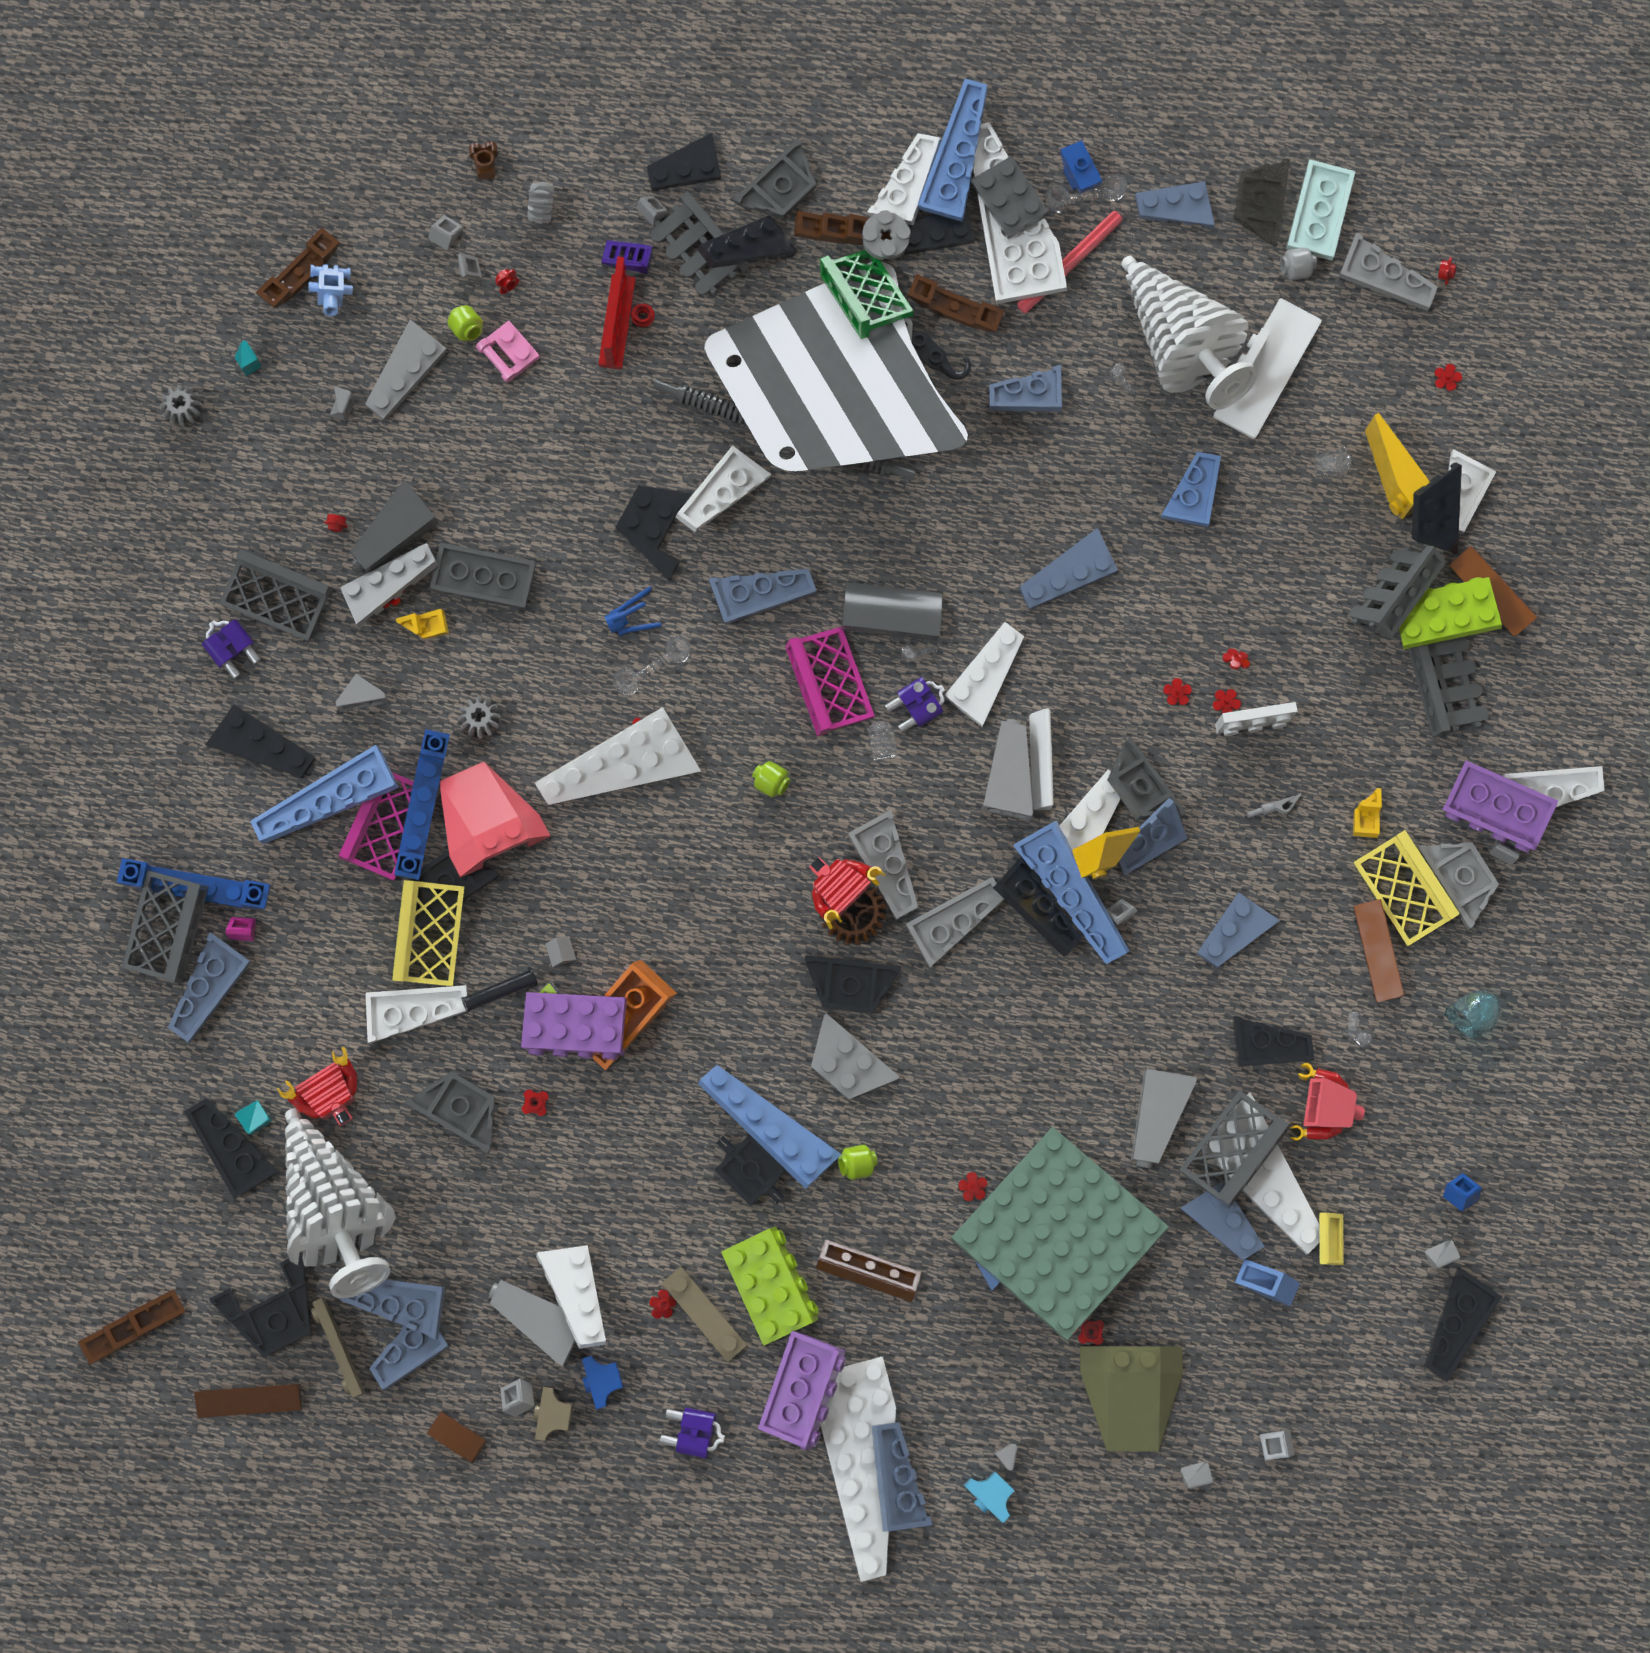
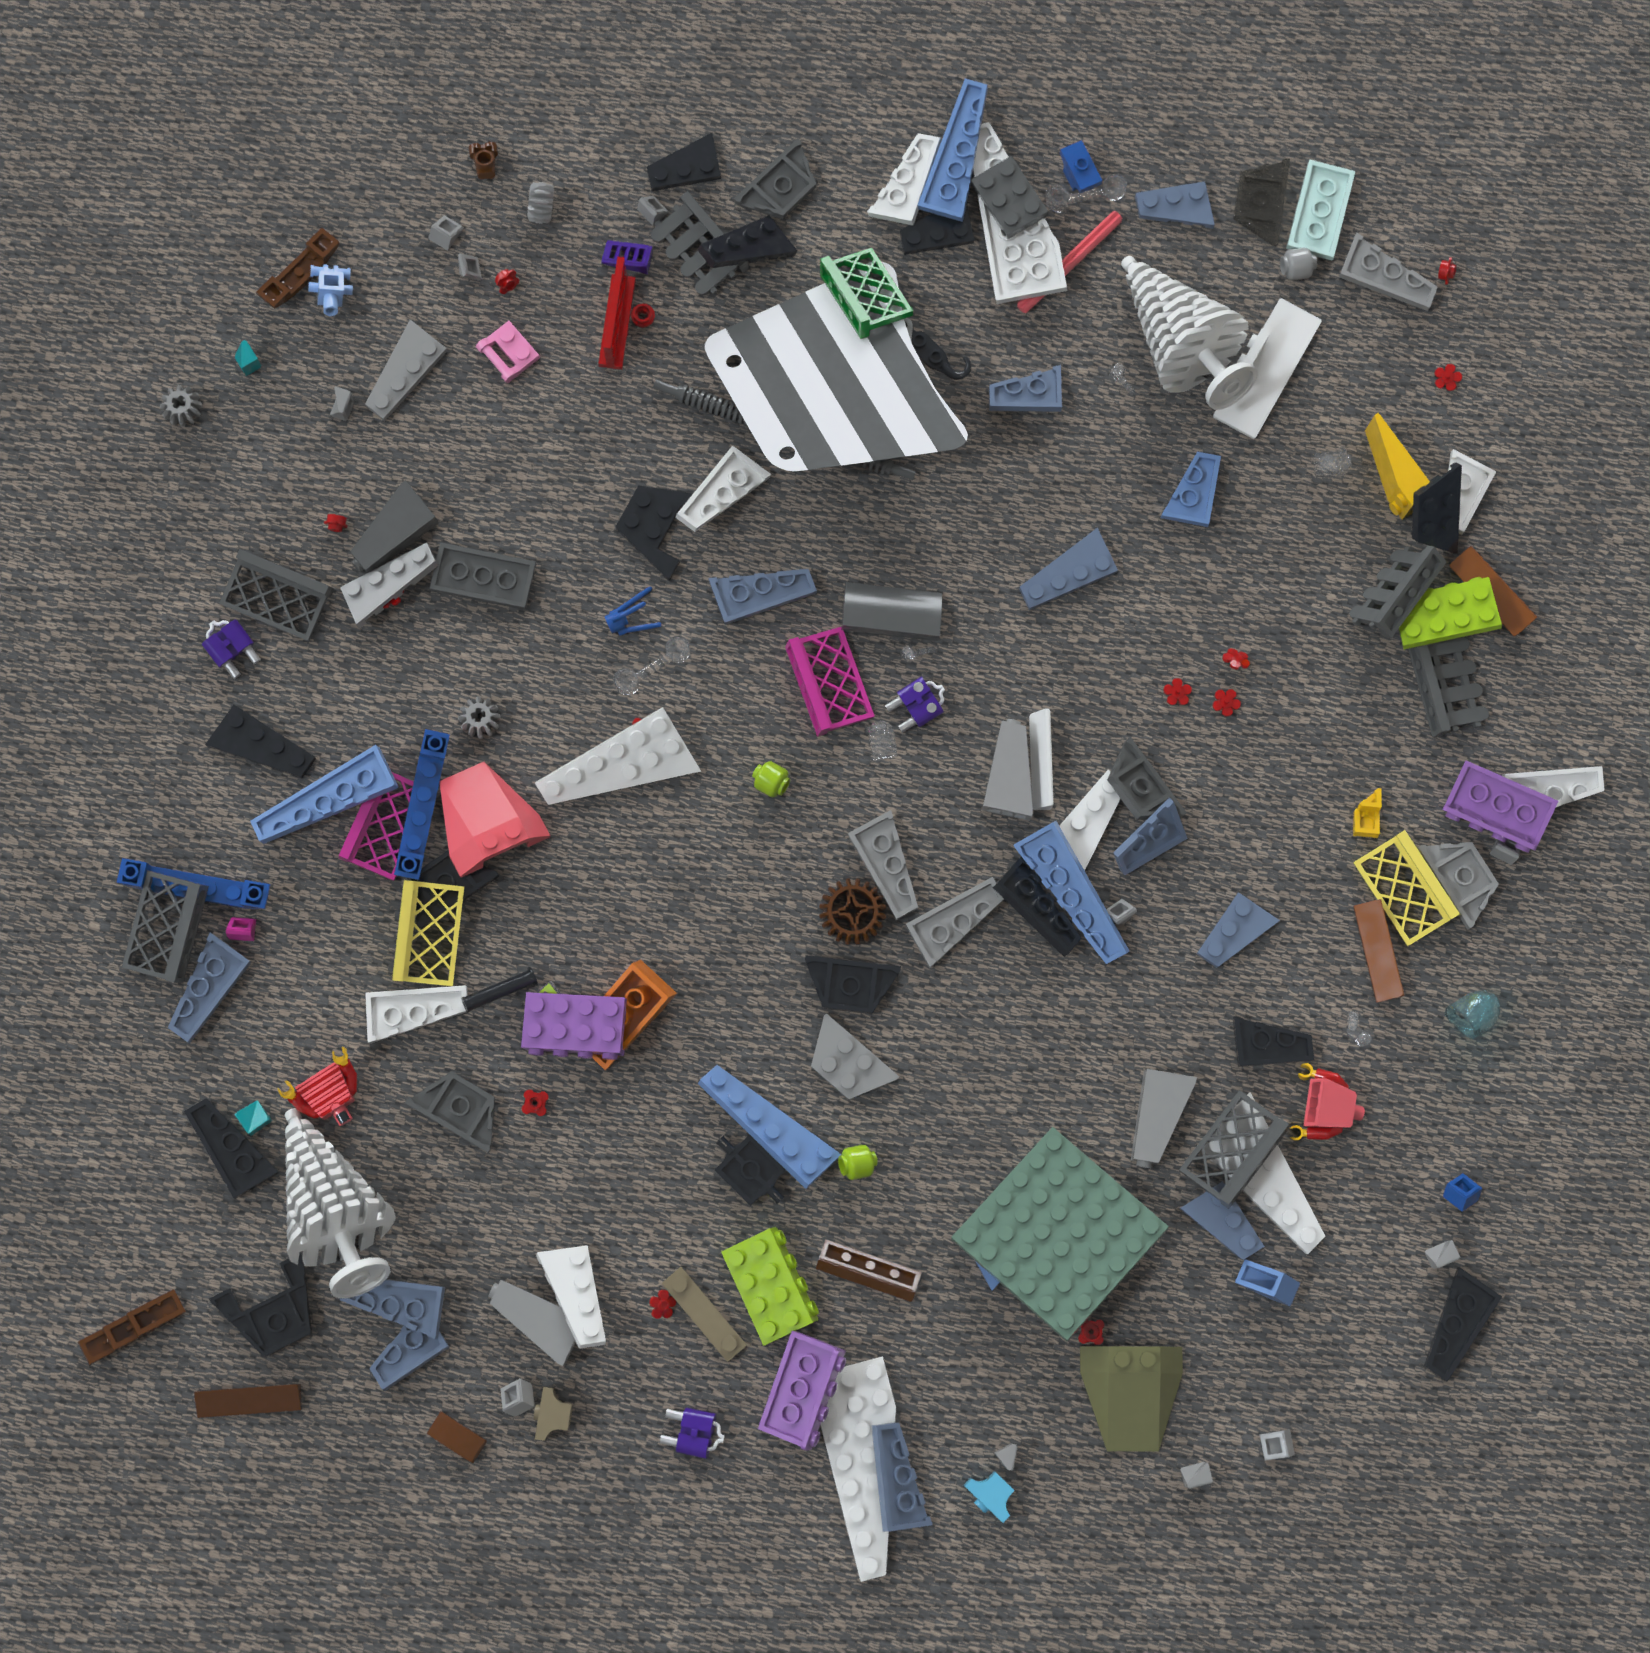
(323, 1314): dark tan plate -> none
(360, 694): light grey slope -> none
(426, 625): yellow slope -> none
(465, 323): lime head -> none
(560, 951): light grey slope -> none
(601, 1380): blue brick -> none
(832, 227): reddish brown slope -> none
(840, 886): torso -> none
(885, 222): light grey plate -> none
(953, 306): reddish brown slope -> none
(973, 1186): red plant -> none
(983, 678): white wing -> none
(1103, 852): yellow slope -> none
(1256, 719): white plate -> none
(1275, 806): light grey hand -> none
(1331, 1239): light yellow tile -> none

